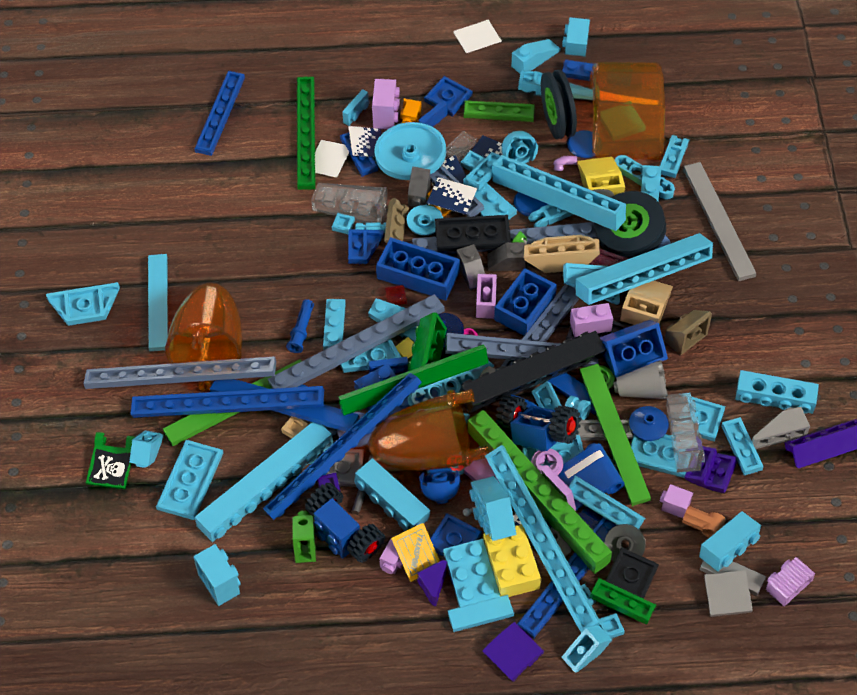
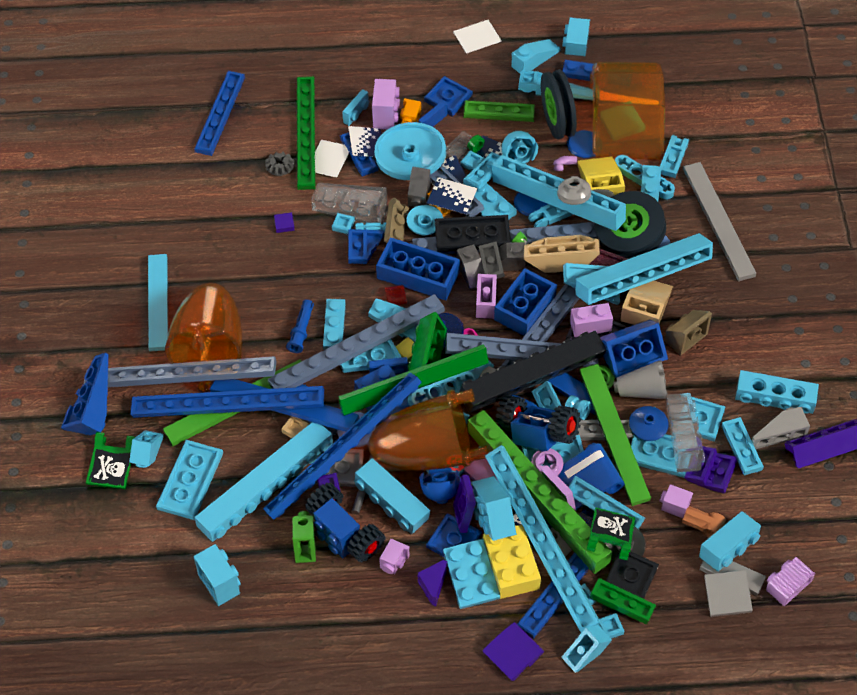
(85, 303): medium azure wing -> none
(90, 408): none -> blue wedge
(279, 169): none -> dark grey gear
(284, 222): none -> dark purple tile
(415, 550): yellow sticker -> none
(464, 503): none -> dark purple tile
(475, 143): none -> green tile
(480, 613): medium azure tile -> none
(491, 259): none -> dark grey plate
(574, 194): none -> light grey piece
(611, 529): none -> flag

